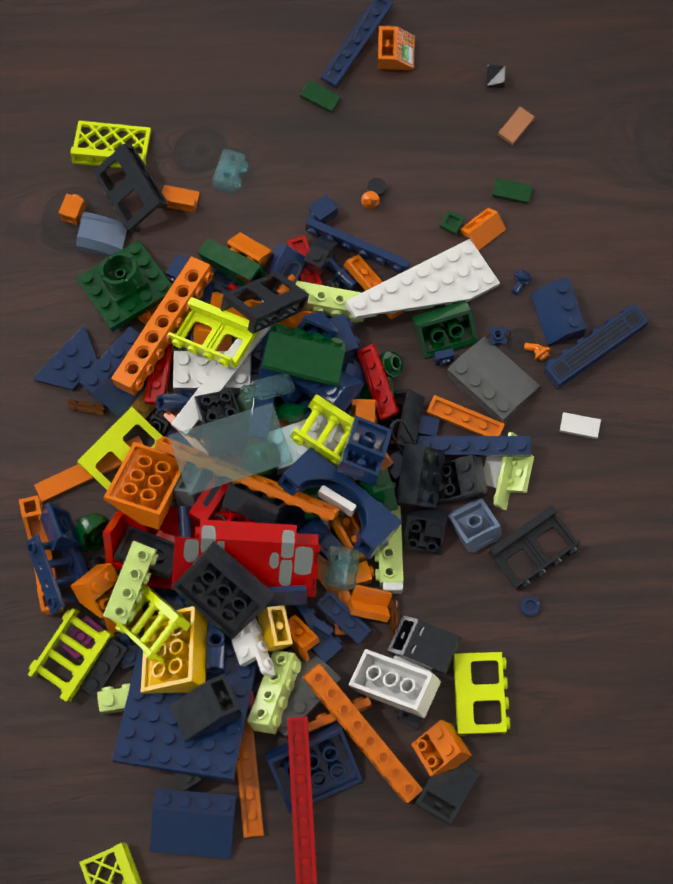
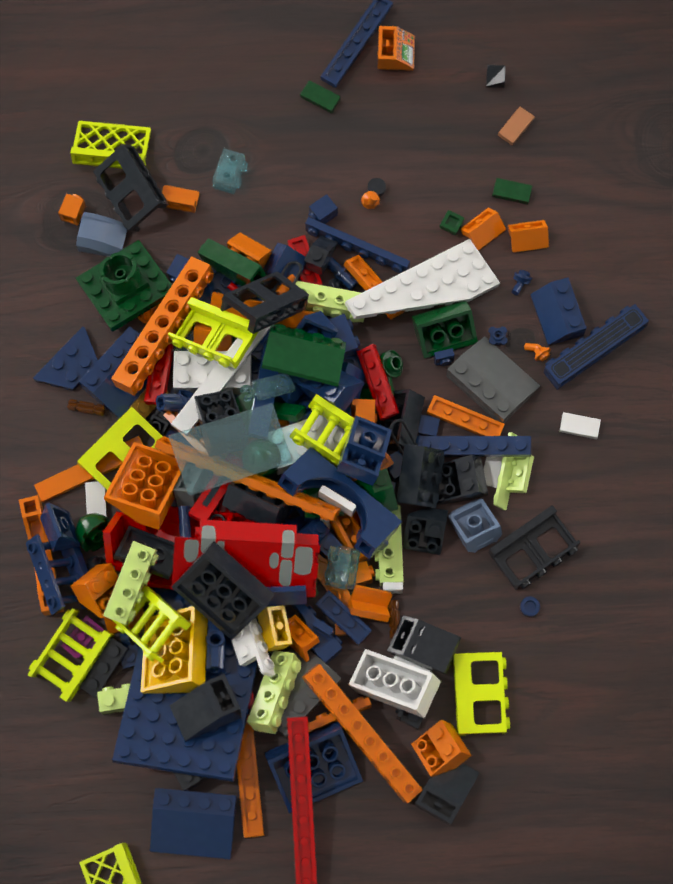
(95, 498): none -> white tile
(529, 236): none -> orange panel

